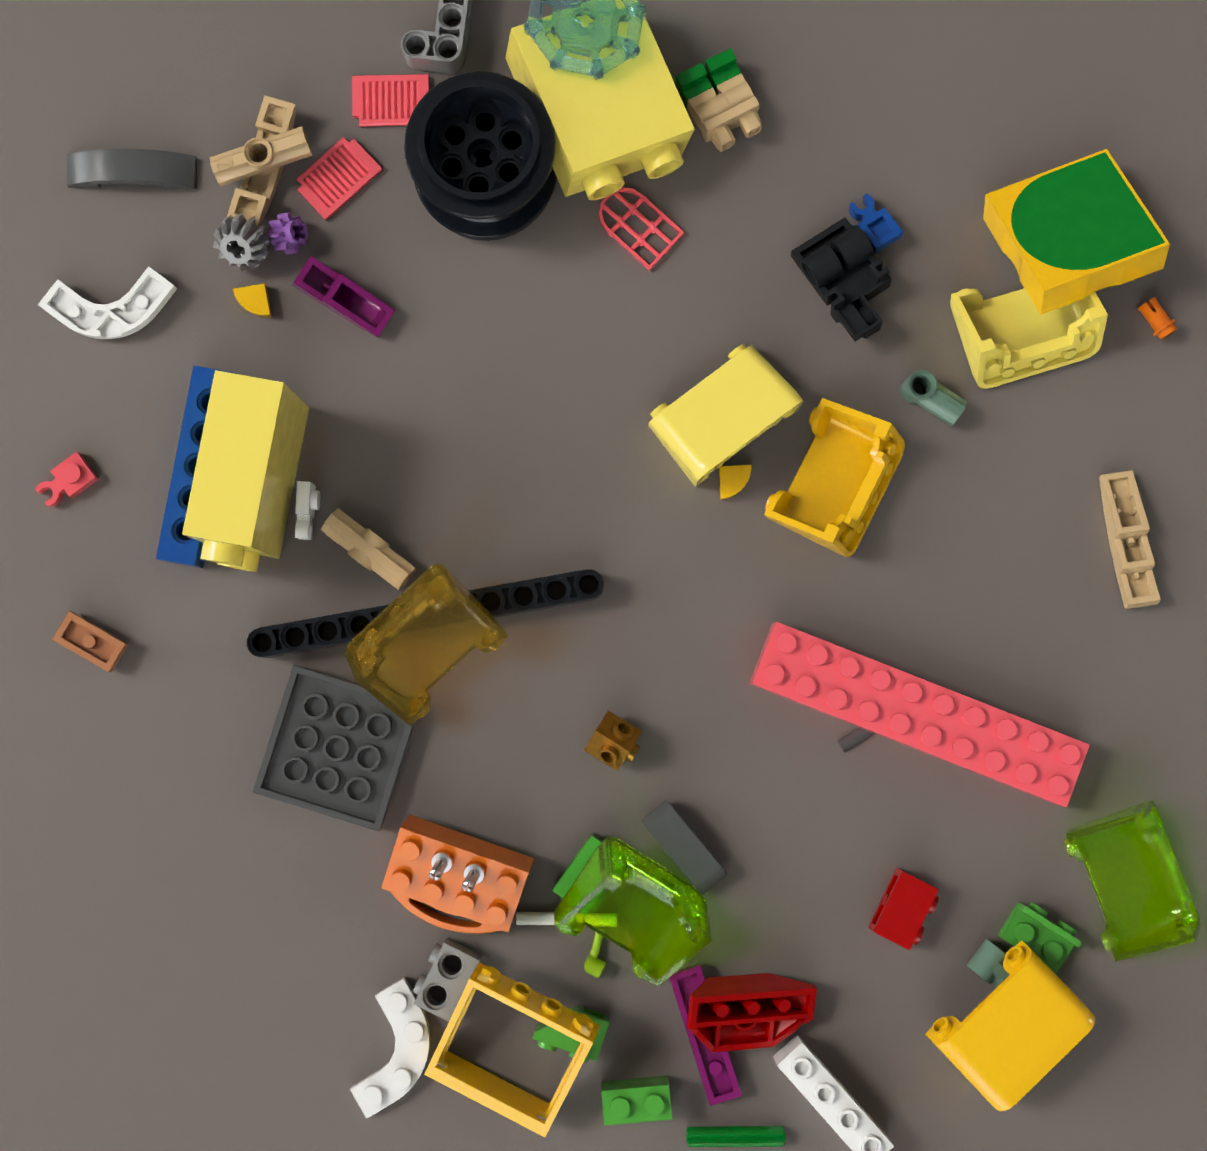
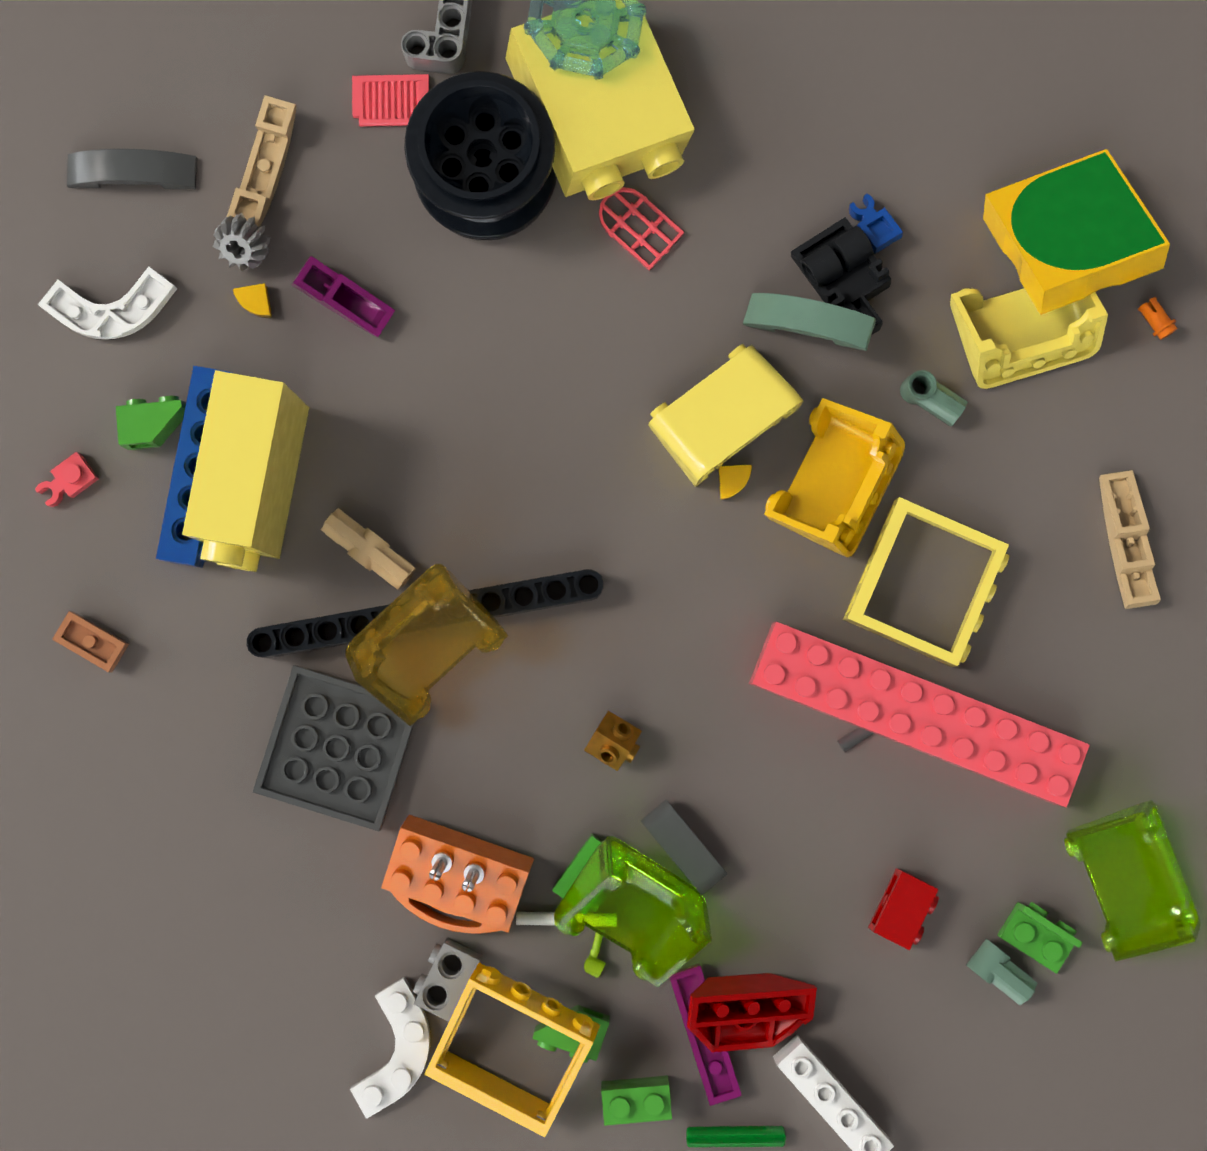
(148, 424): none -> bright green slope
(241, 163): tan piece -> none
(287, 233): medium lavender gear -> none
(307, 501): white plate -> none
(337, 177): coral window -> none
(719, 99): tan hips -> none
(810, 318): none -> sand green slope
(876, 563): none -> light yellow window
(1015, 1030): yellow windscreen -> none

